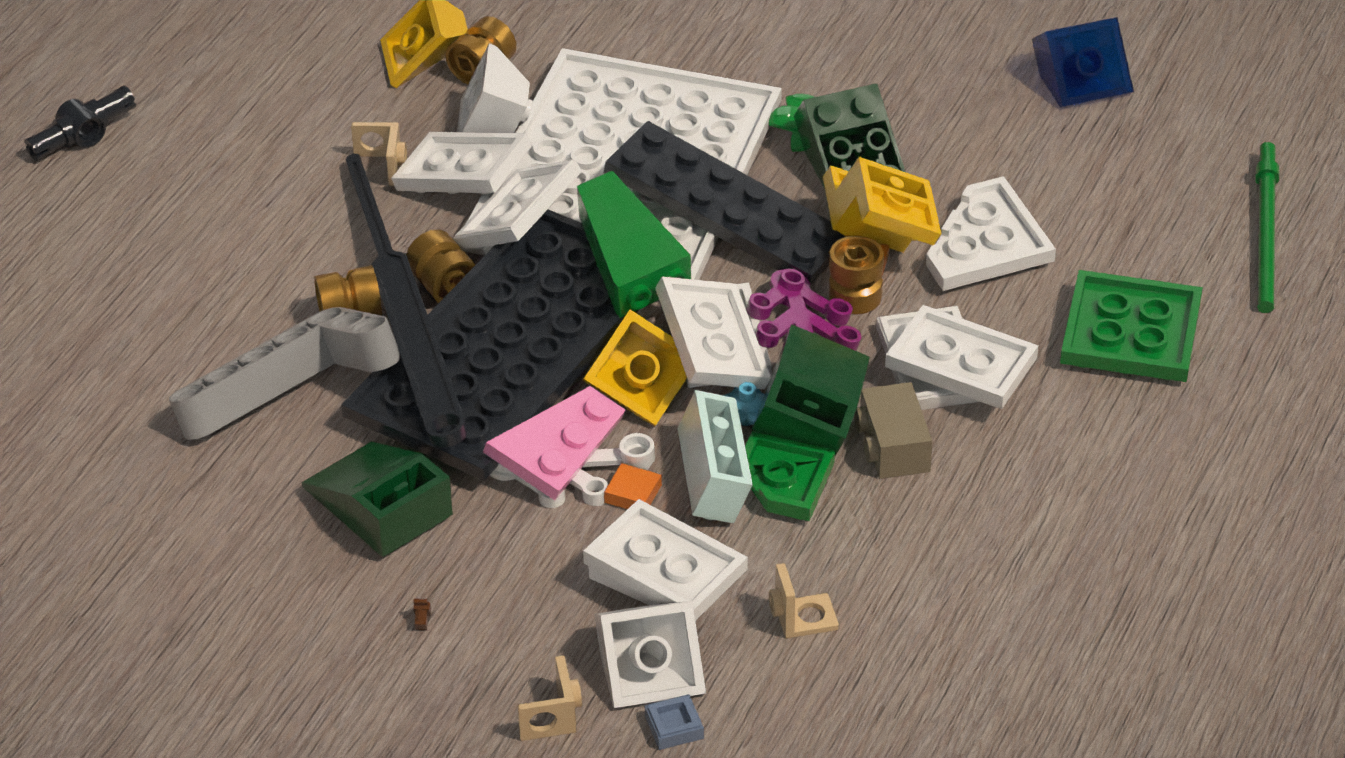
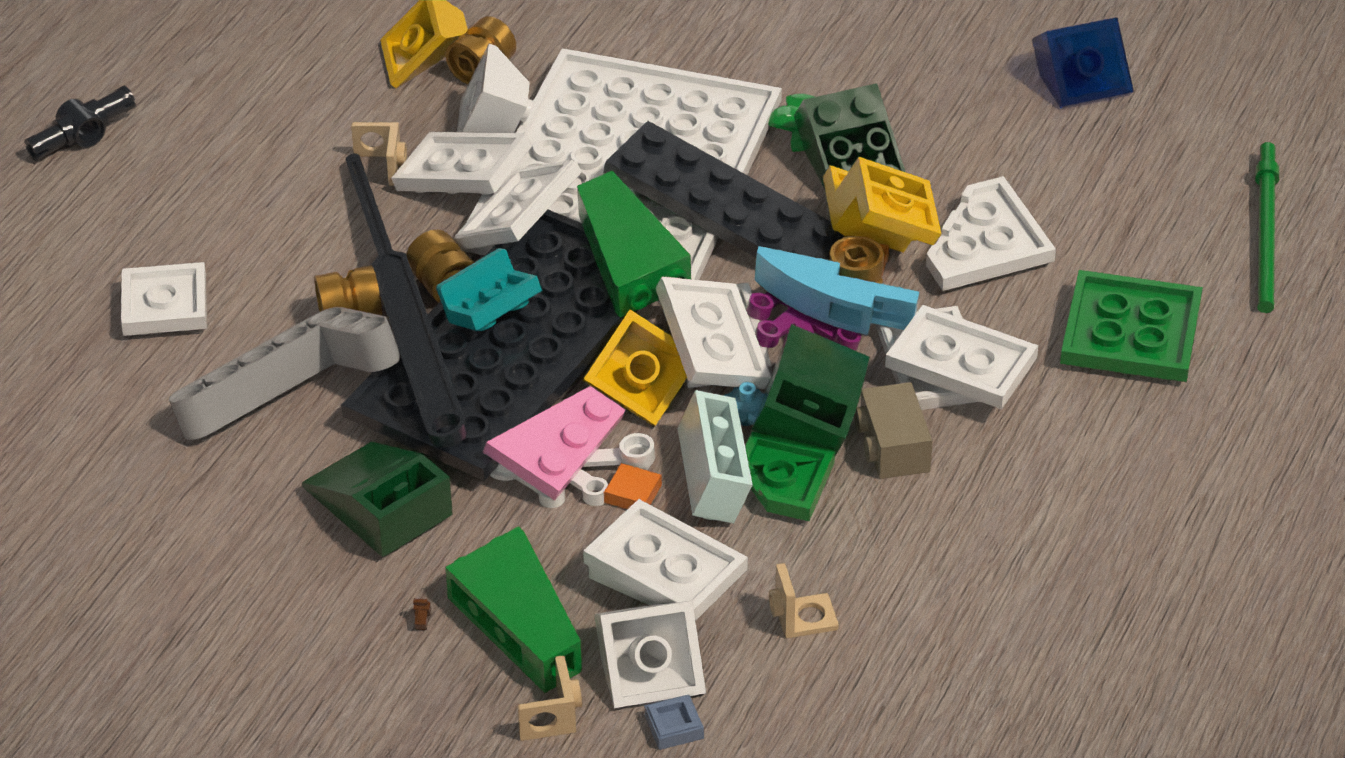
(163, 299): none -> white plate
(486, 291): none -> teal bracket
(515, 606): none -> green slope
(820, 292): none -> medium azure slope

